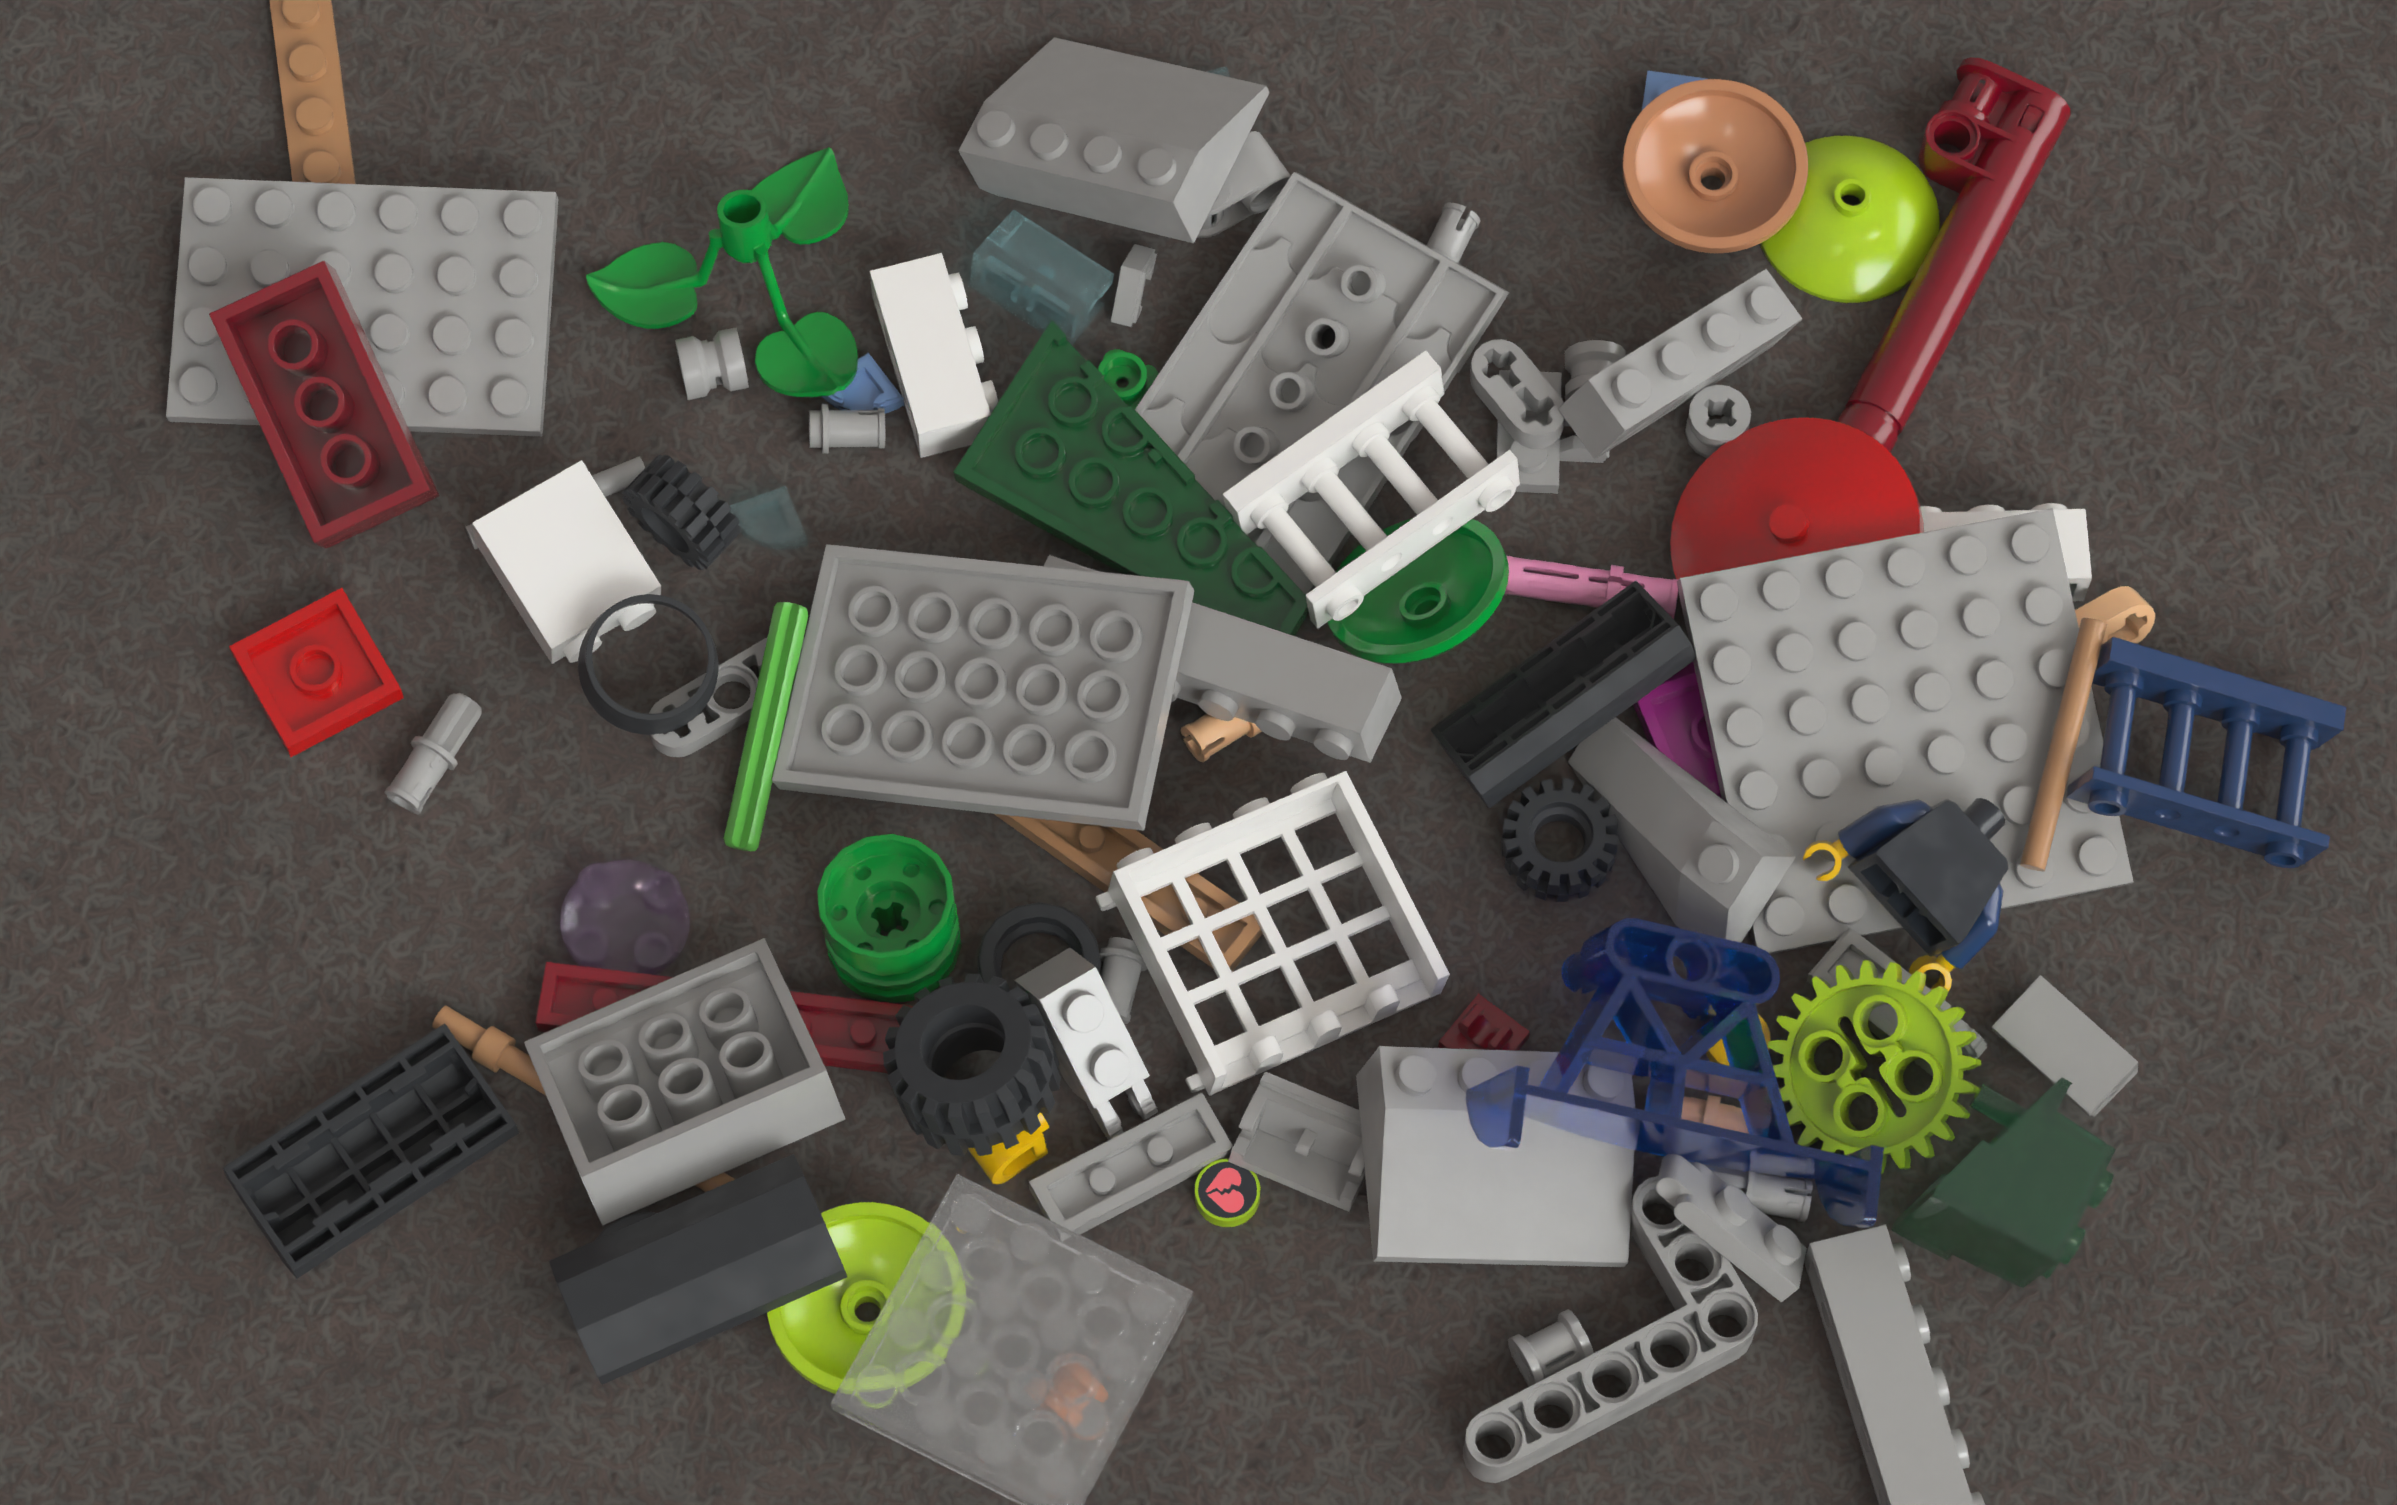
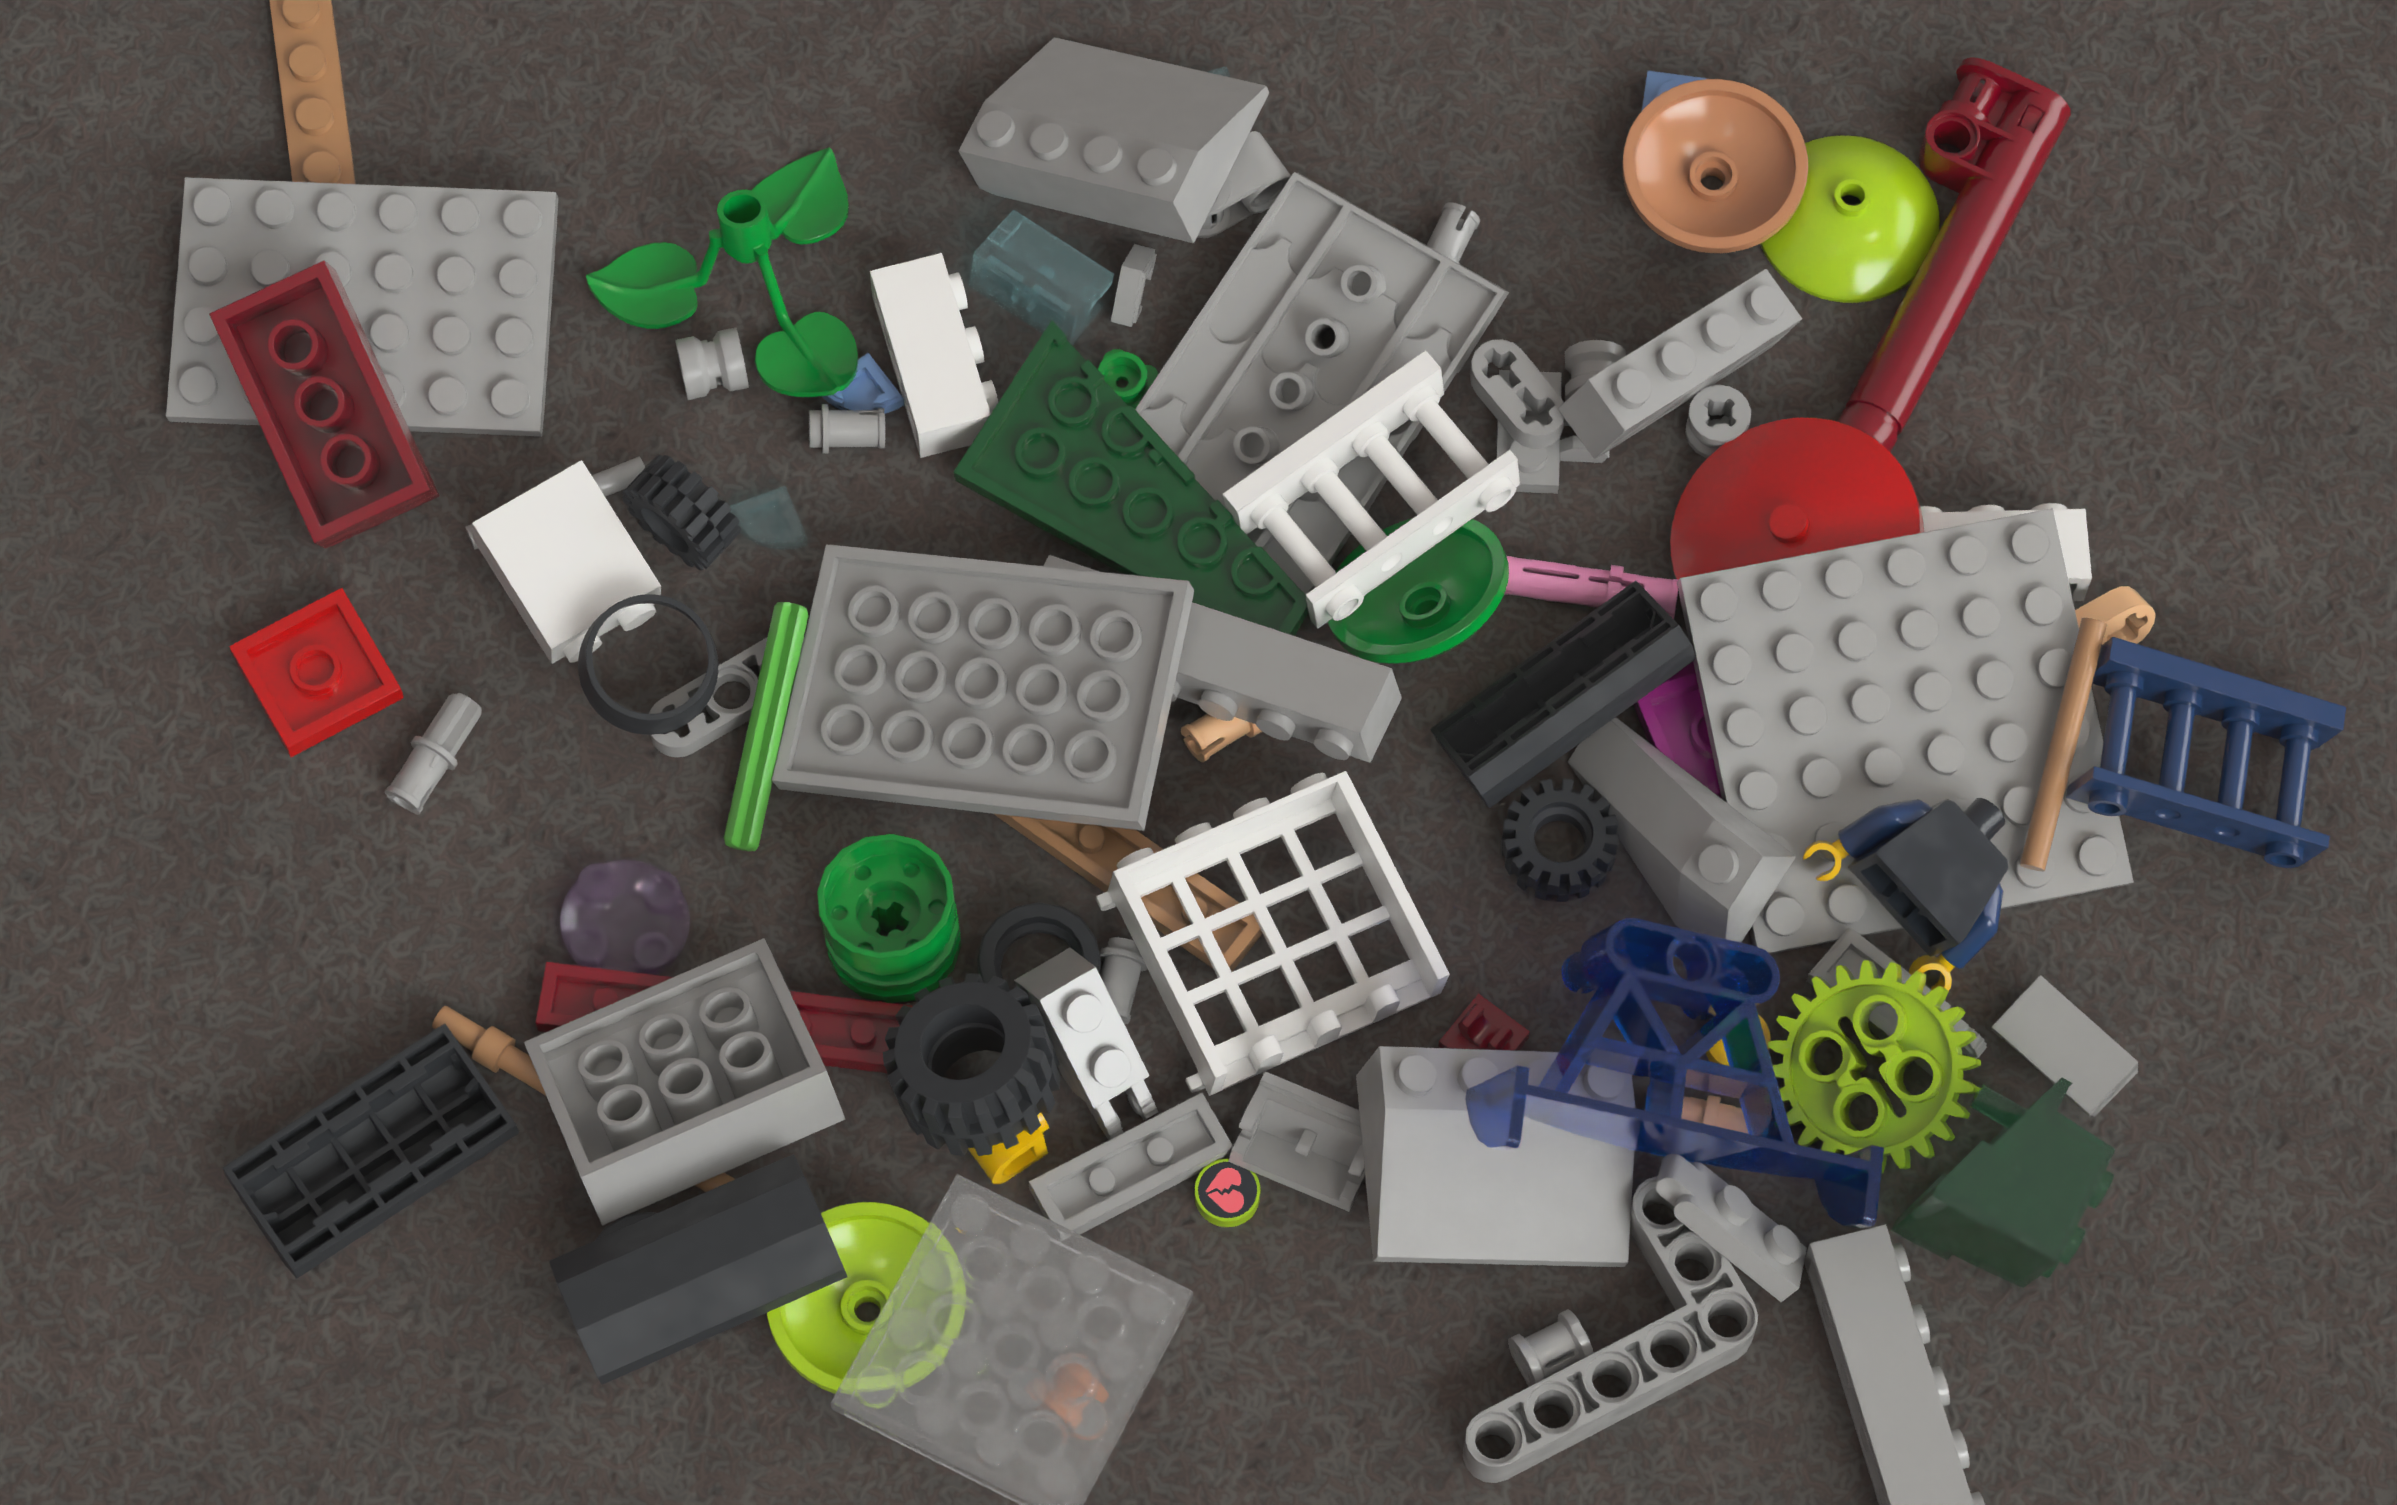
(1770, 1193): light grey axle -> none

